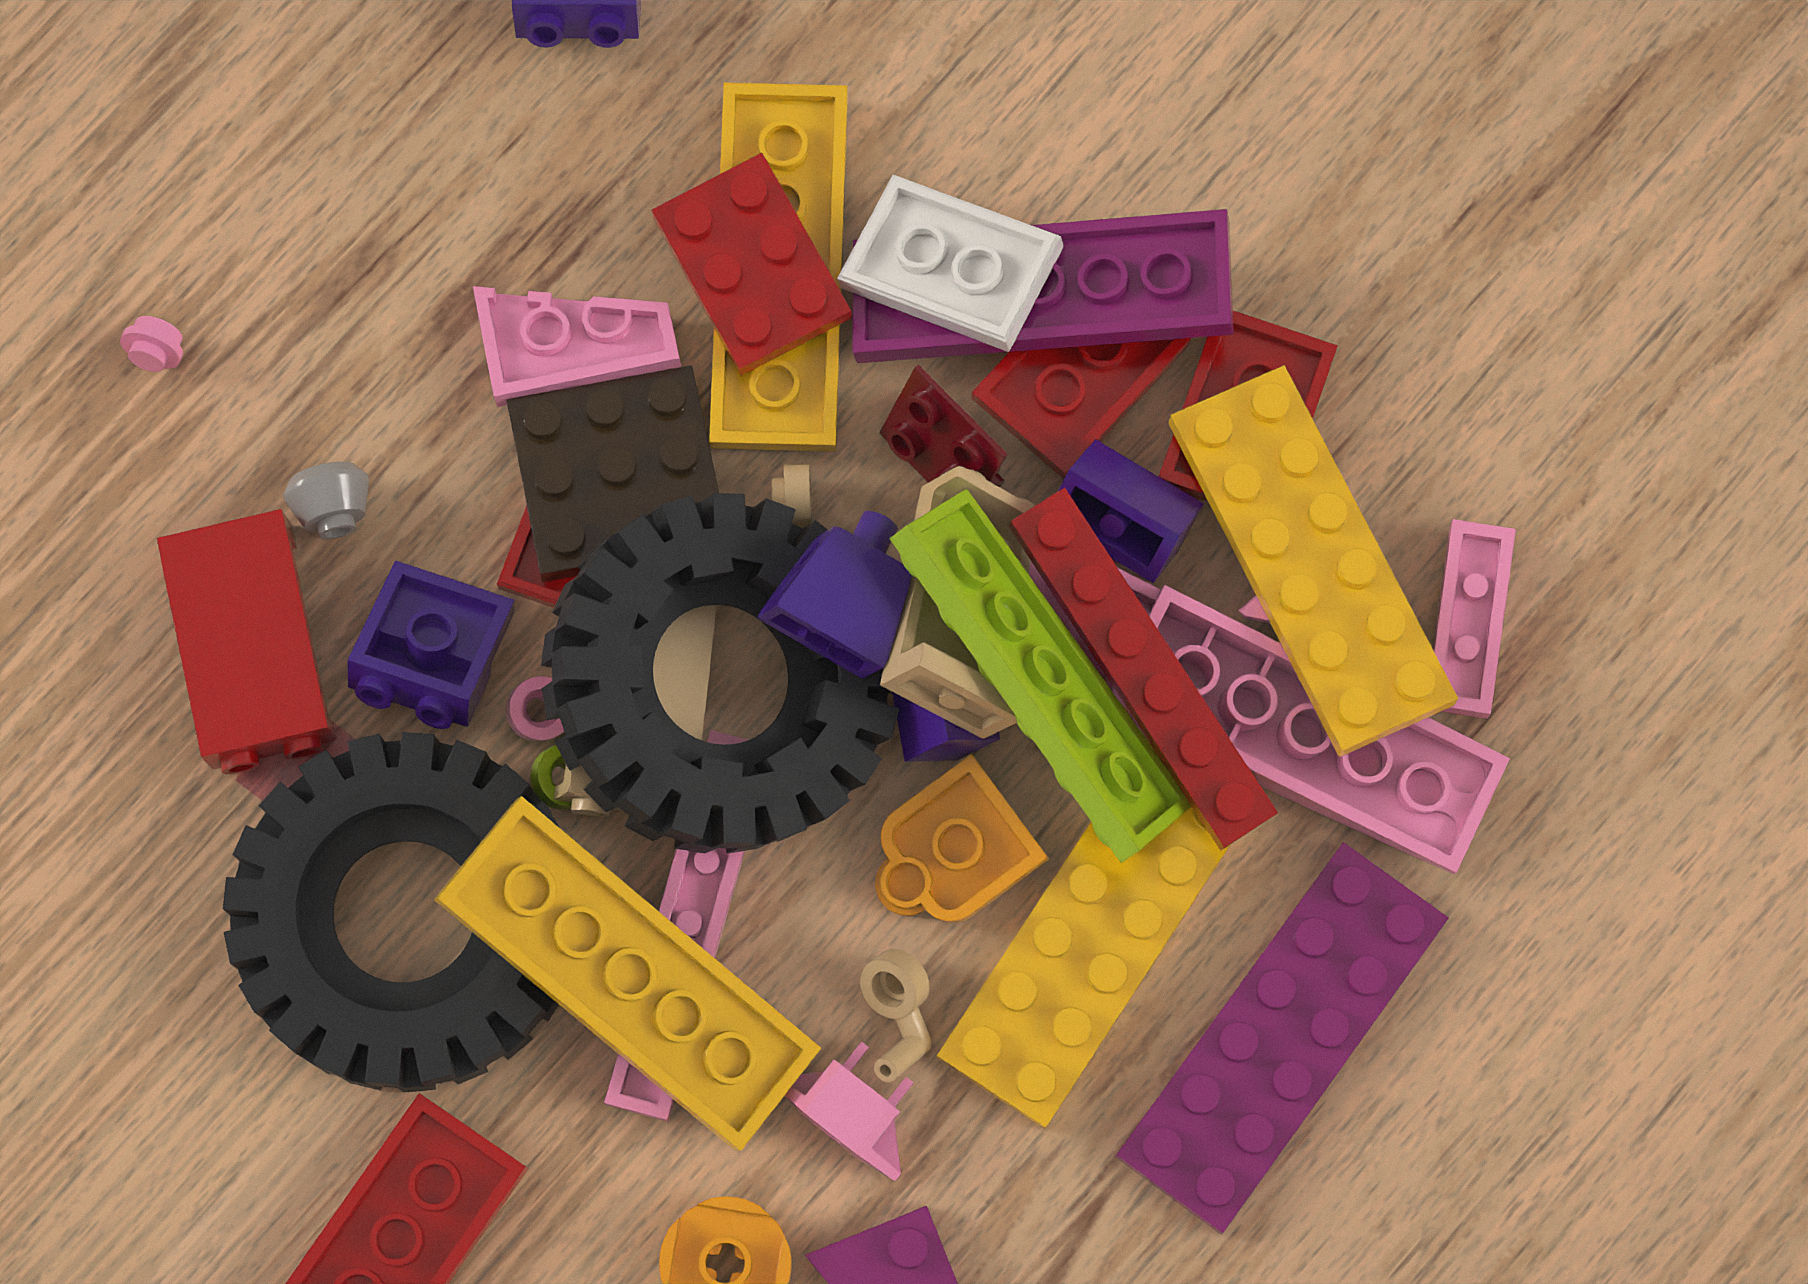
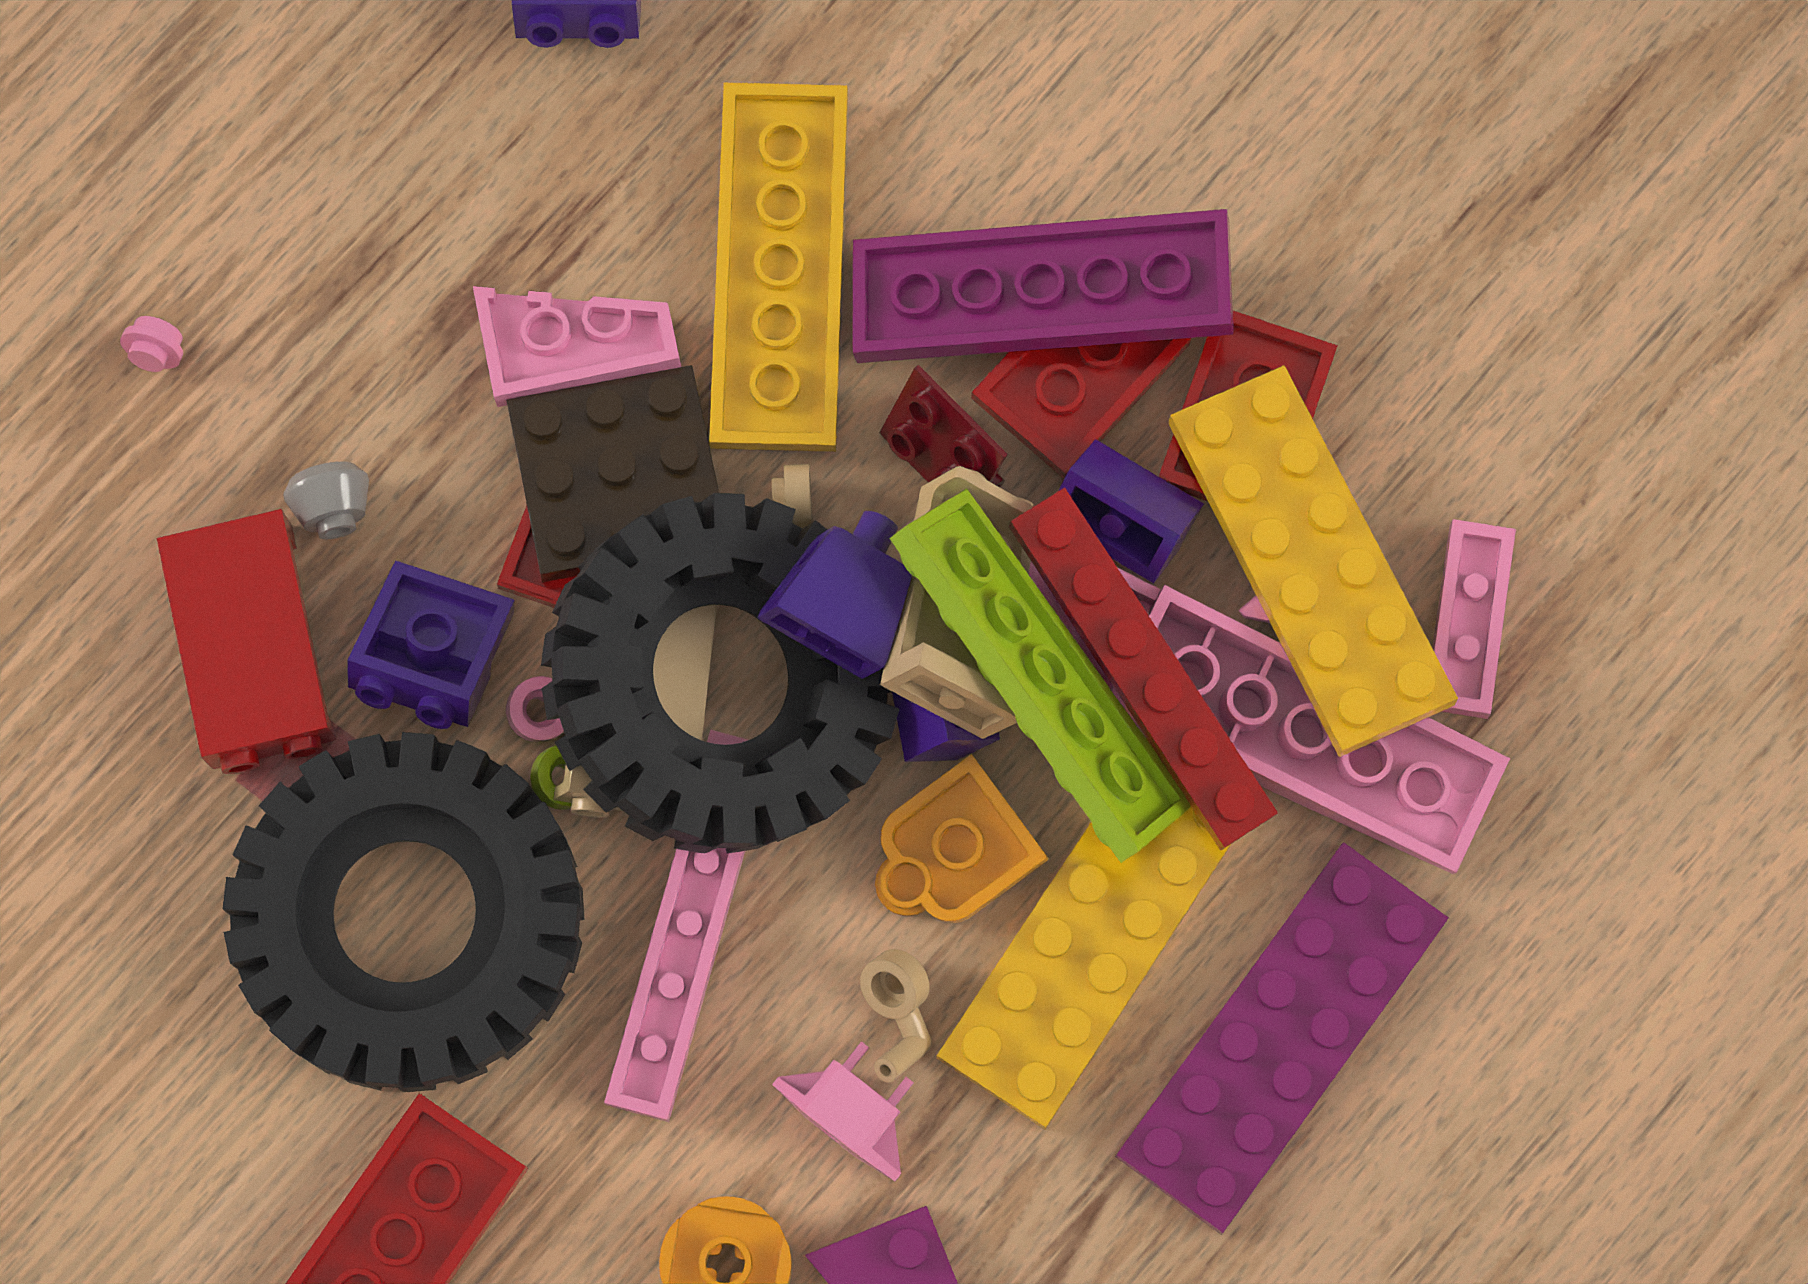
(628, 973): yellow plate -> none
(751, 264): red plate -> none
(950, 262): white tile -> none

